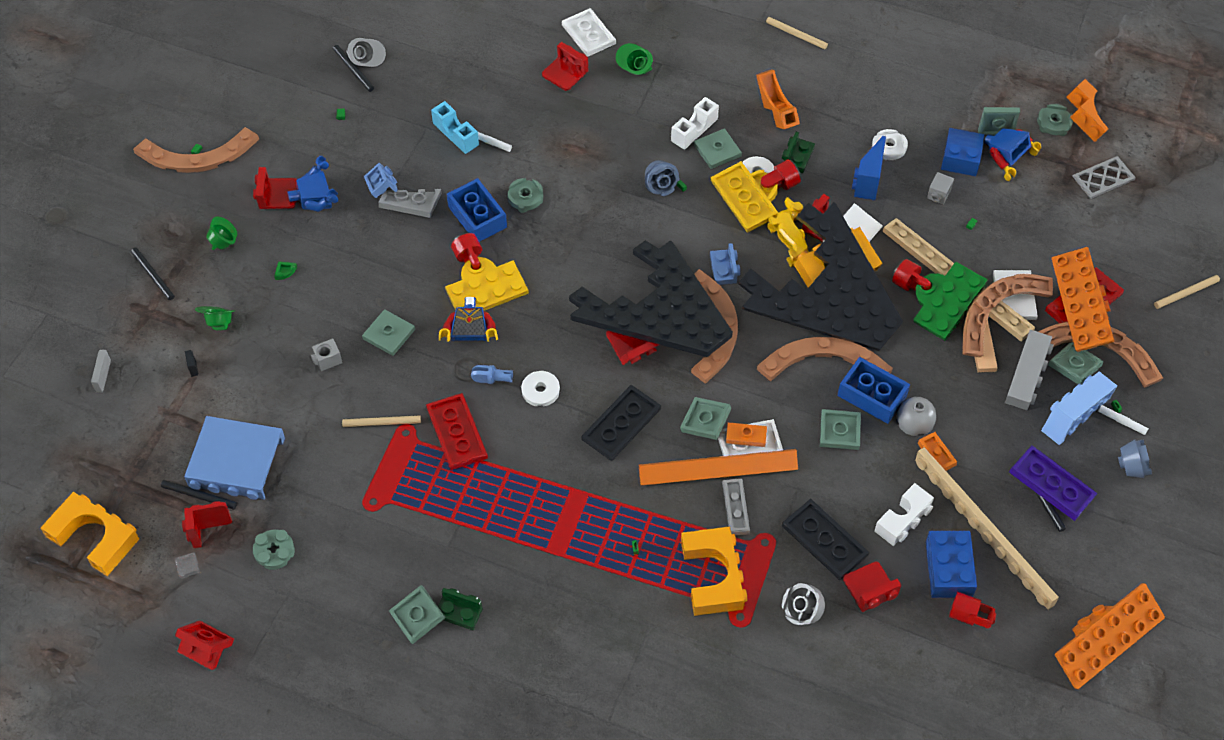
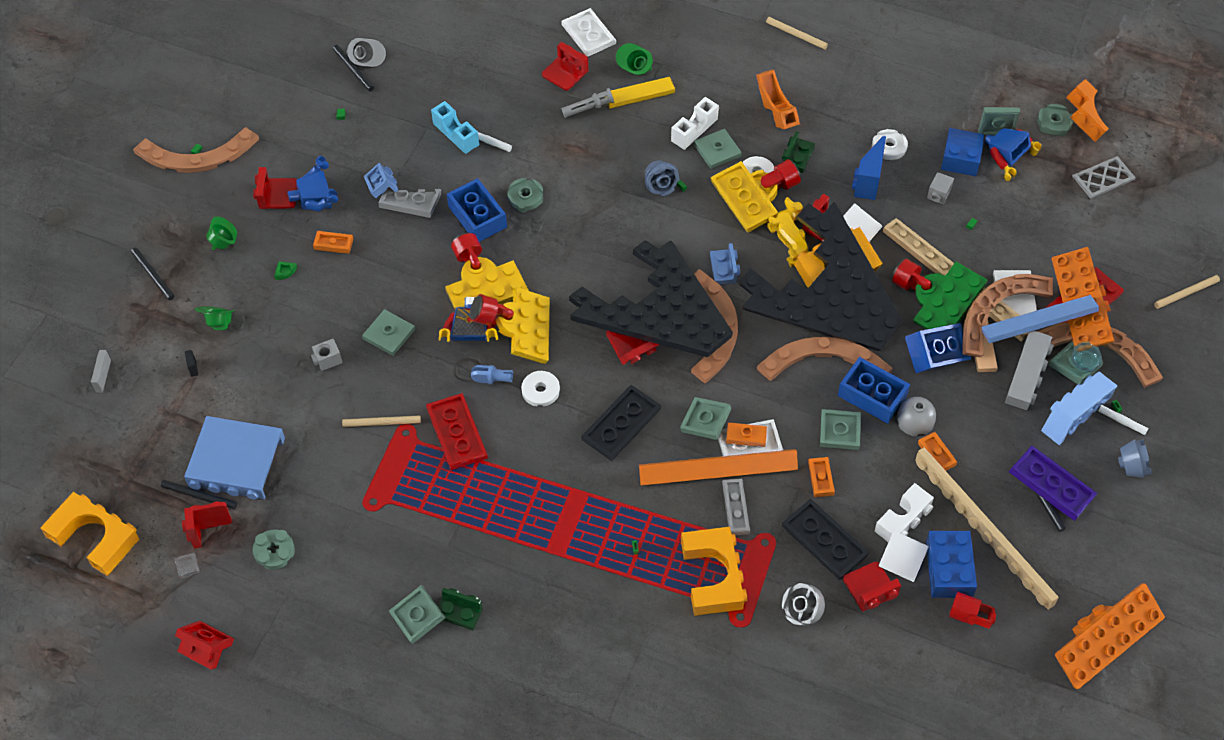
(333, 242): none -> orange plate
(522, 320): none -> yellow plate
(567, 111): none -> light grey pin
(642, 92): none -> yellow tile
(821, 477): none -> orange plate
(903, 556): none -> white sticker
(936, 347): none -> blue slope
(1040, 319): none -> medium blue tile
(1086, 357): none -> clear light blue hair

